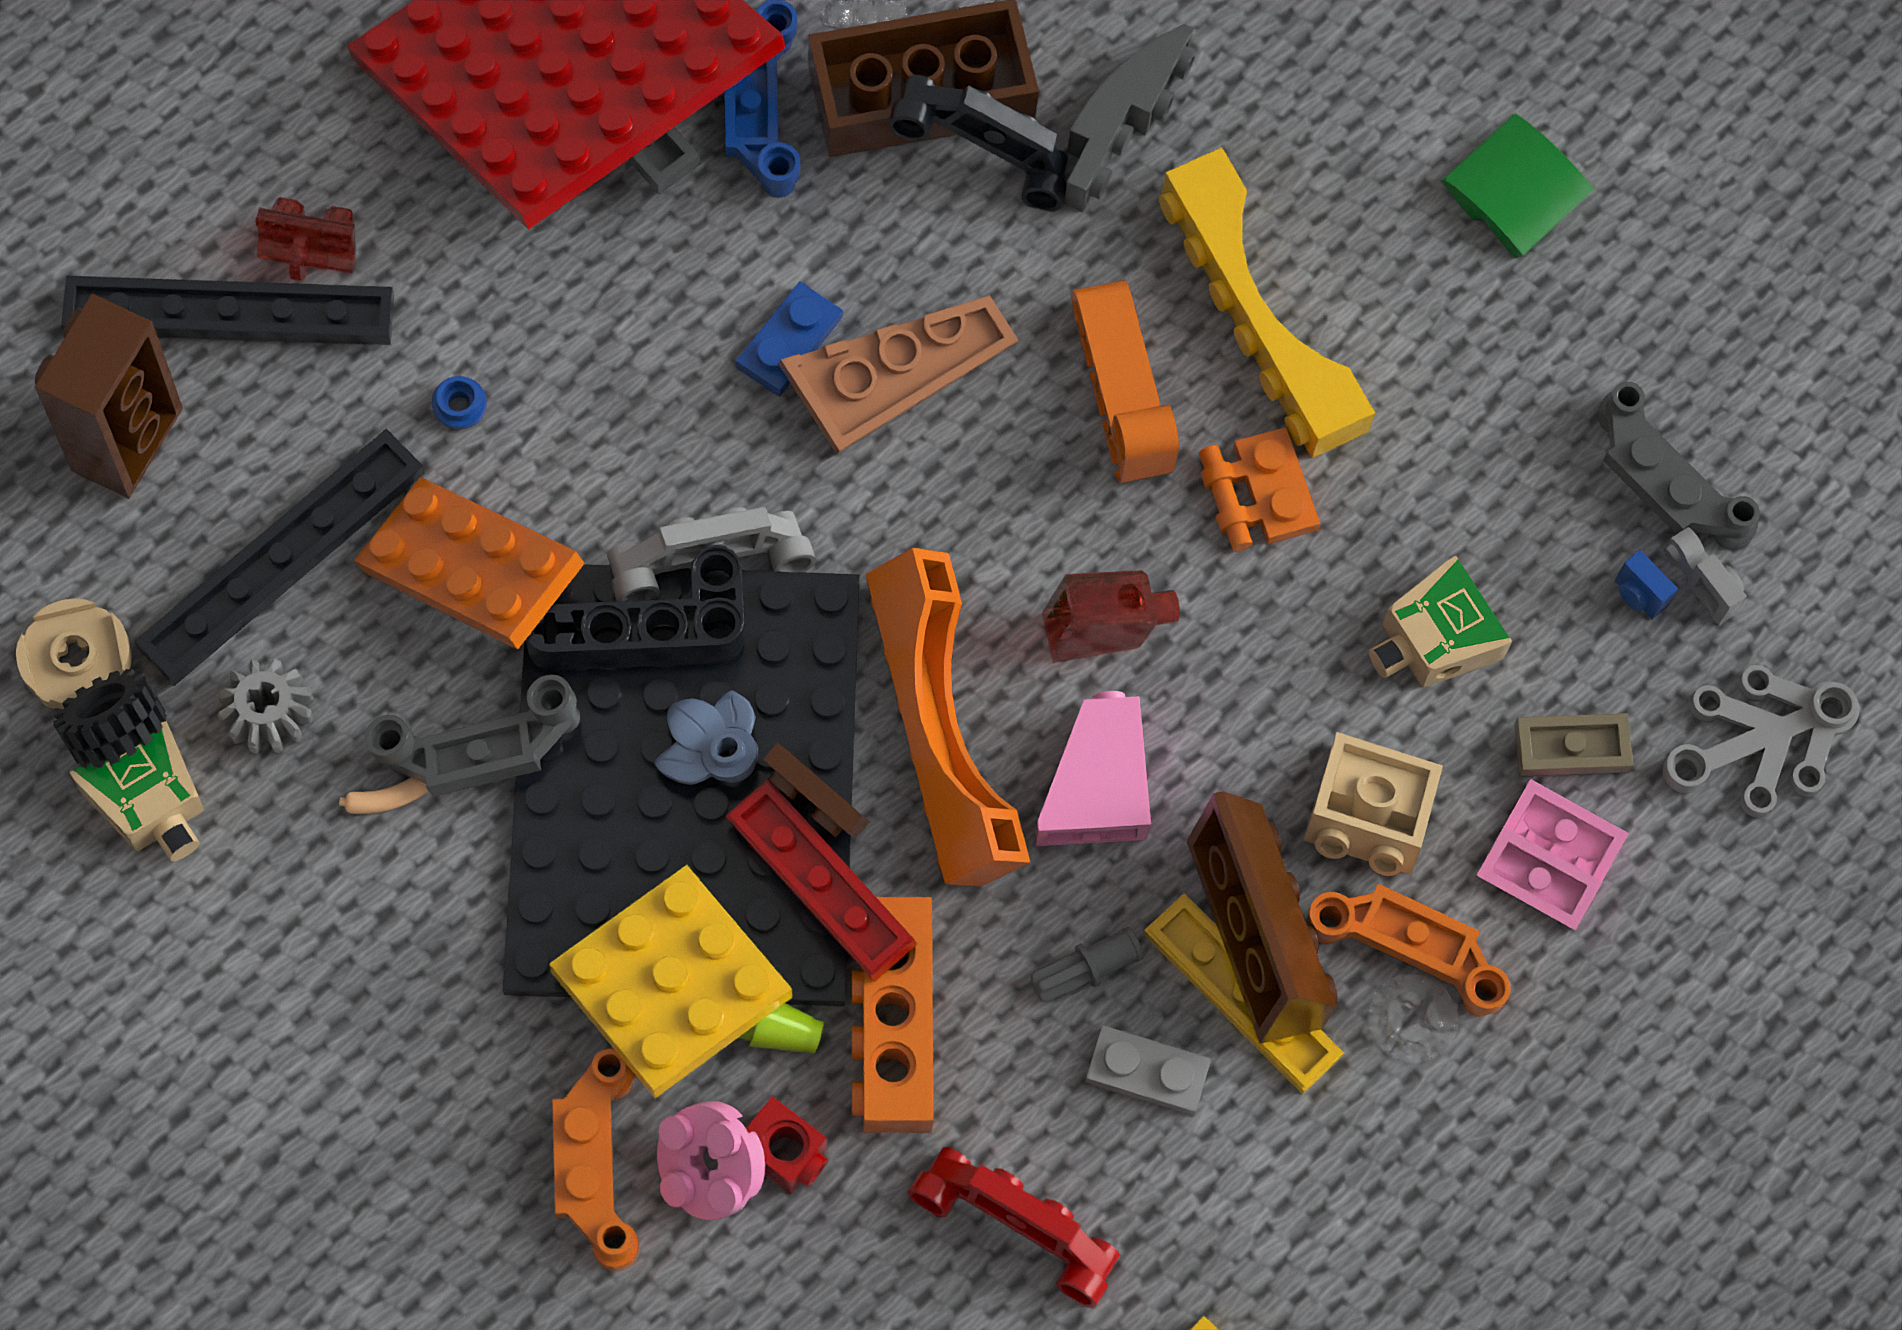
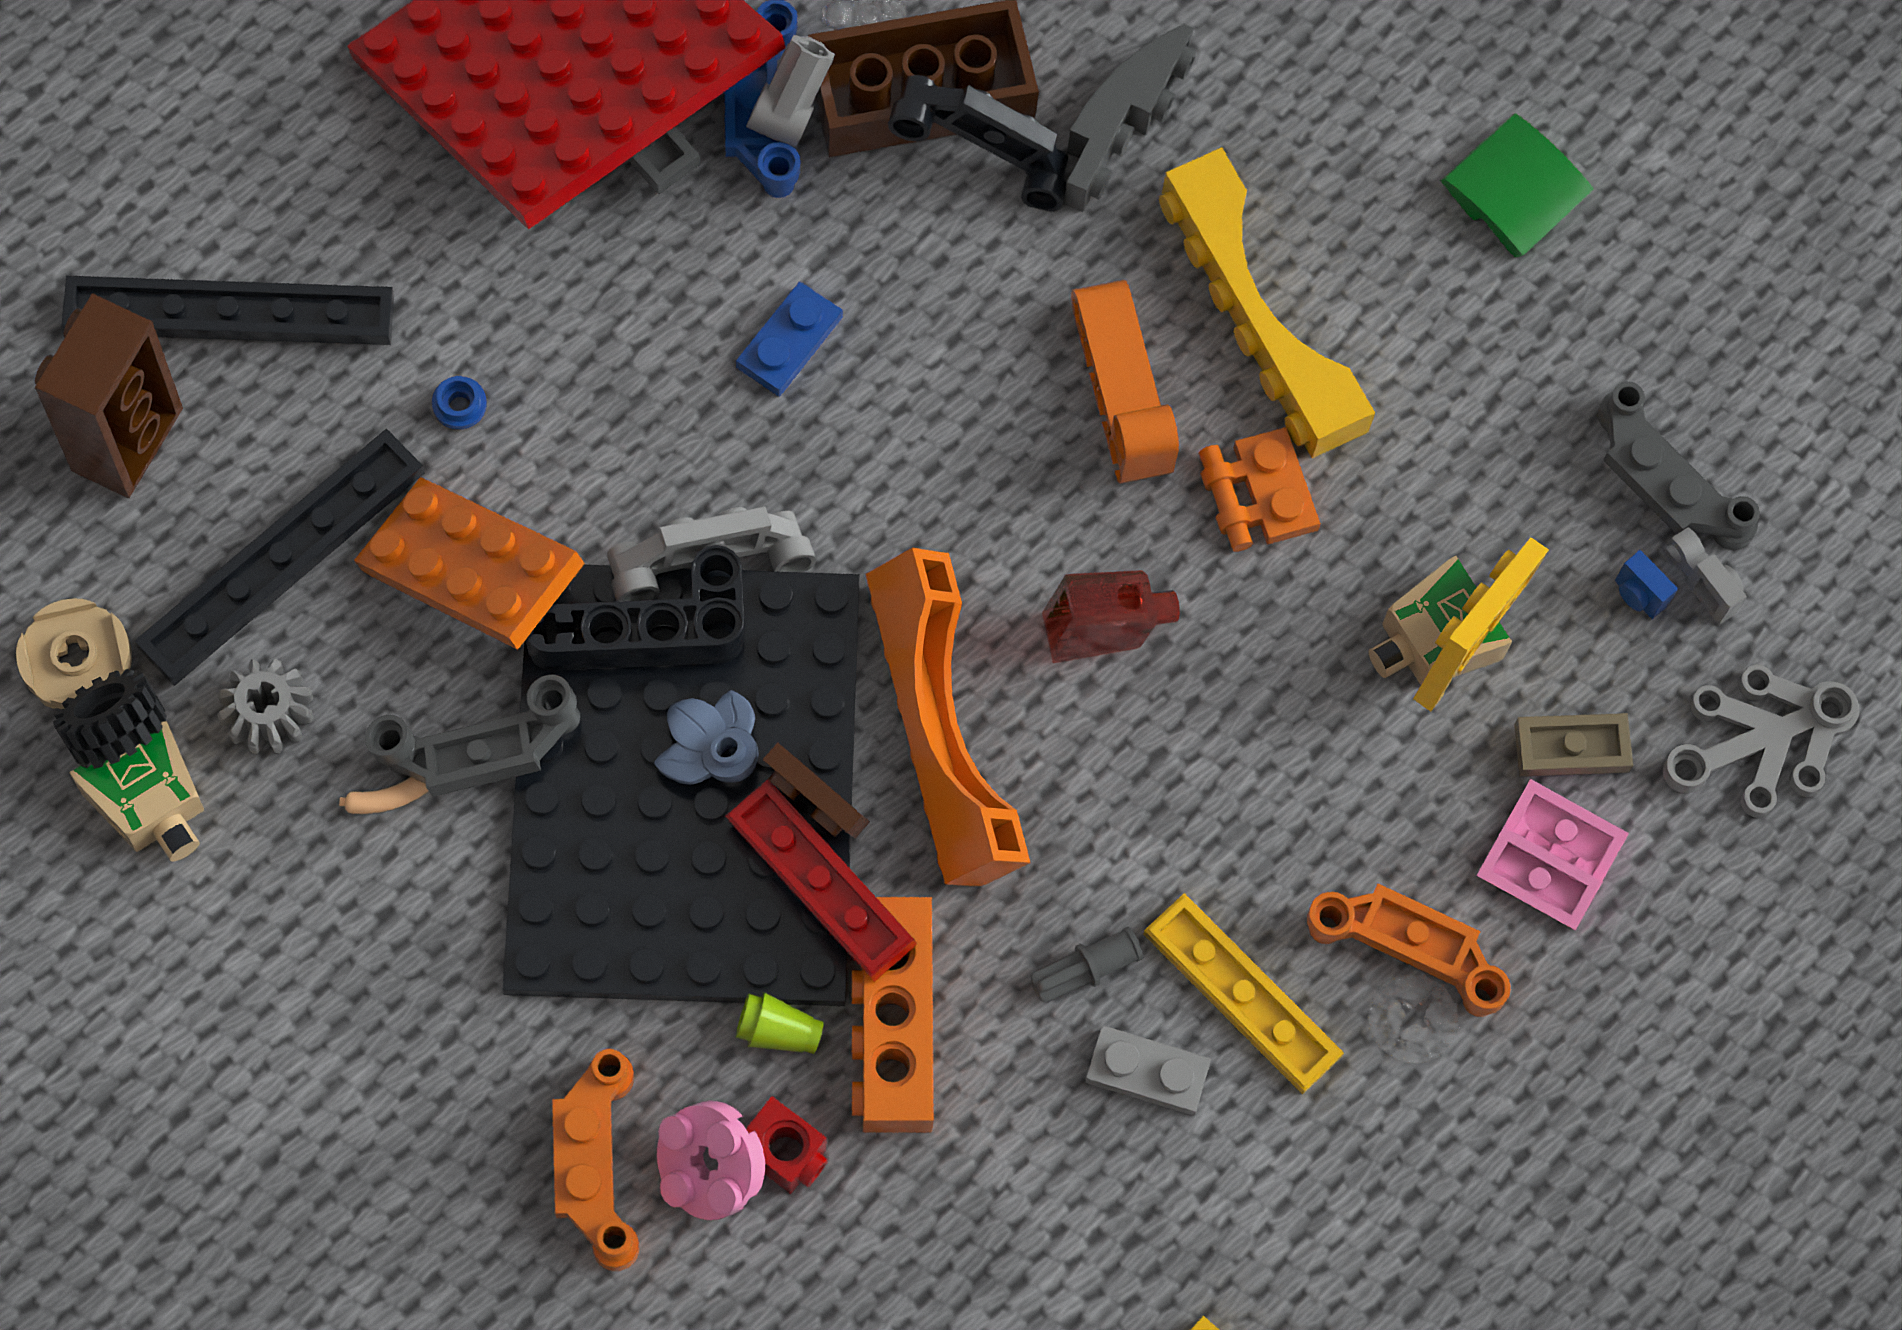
(304, 240): clear red hips -> none
(671, 981): yellow plate -> none
(787, 101): none -> light grey piece
(880, 376): nougat wing -> none
(1043, 1223): red plate -> none
(1100, 778): bright pink slope -> none
(1261, 919): reddish brown slope -> none
(1373, 805): tan plate -> none
(1485, 610): none -> yellow wing

